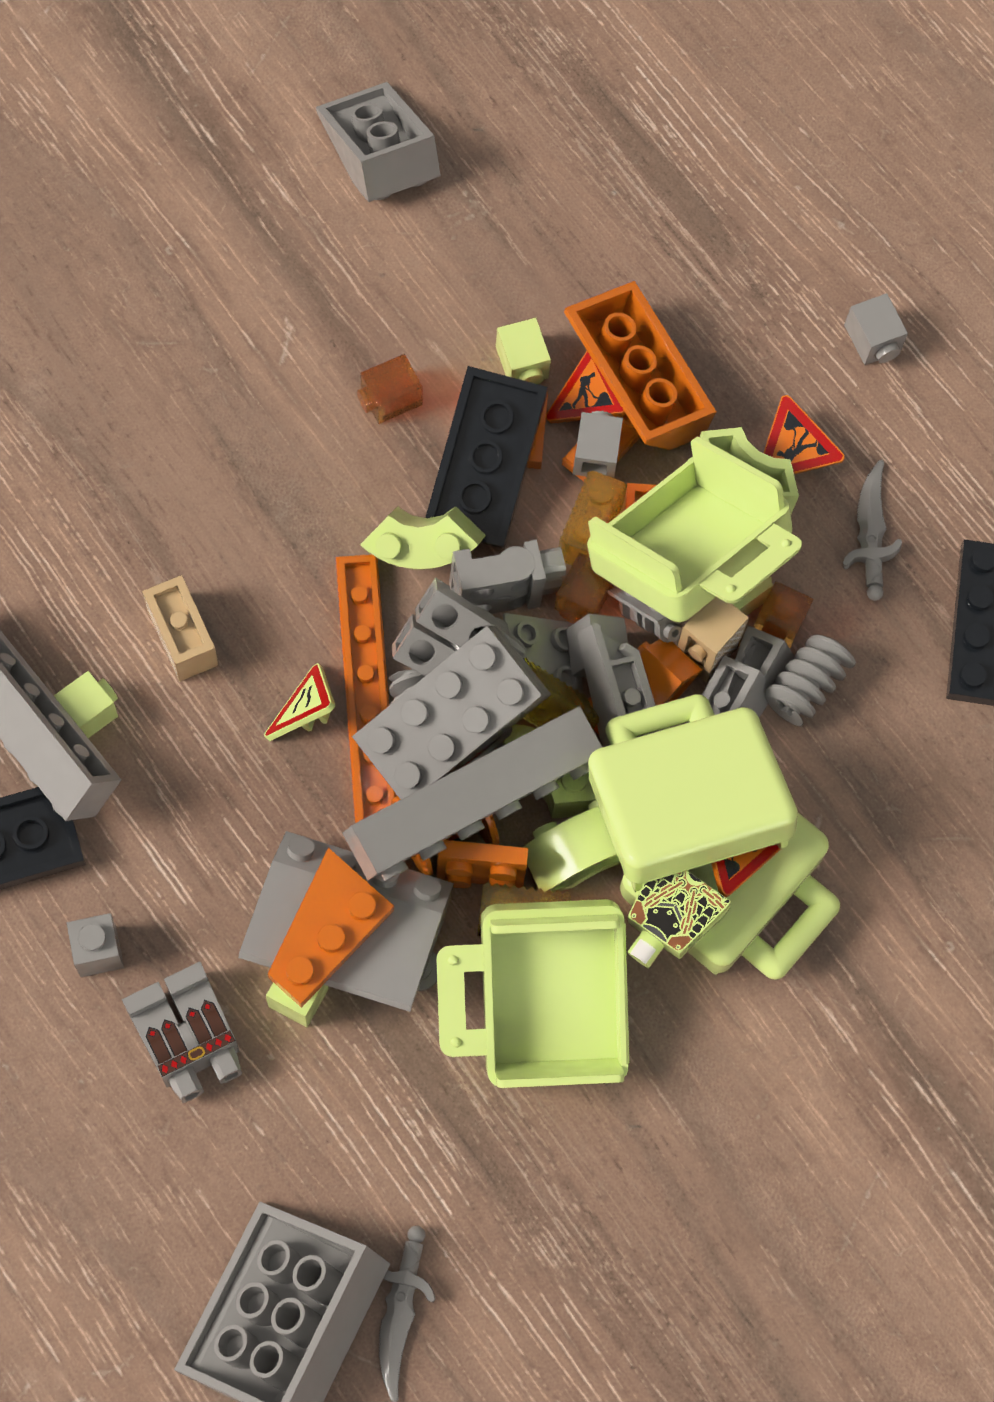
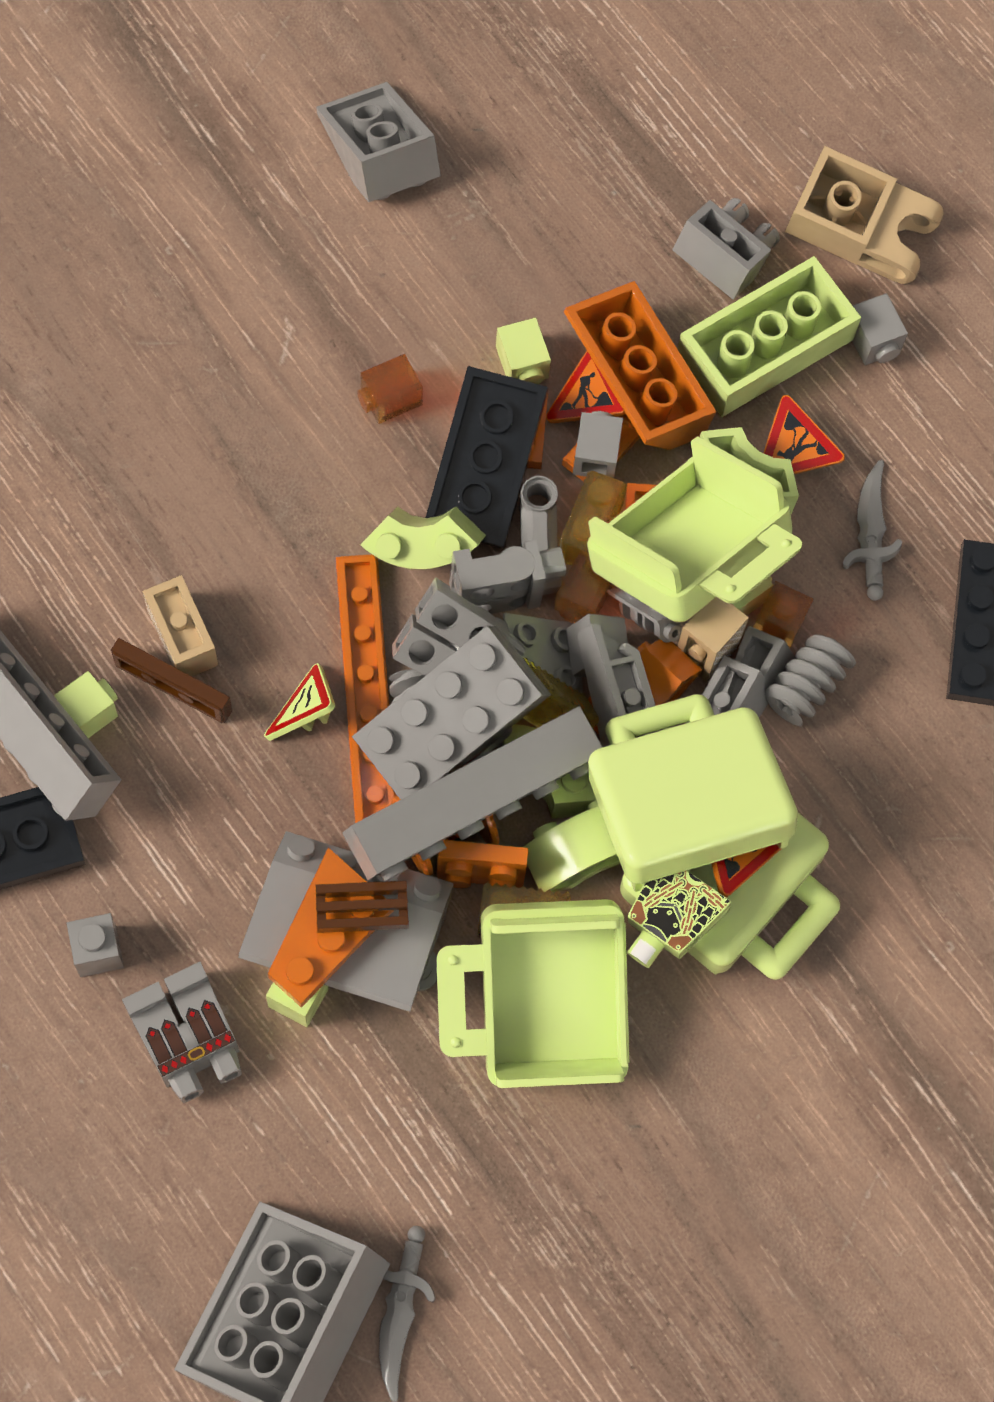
(171, 681): none -> reddish brown tile
(362, 889): none -> reddish brown tile
(539, 521): none -> light grey piece
(723, 248): none -> light grey brick
(768, 336): none -> yellowish green brick
(858, 214): none -> tan brick

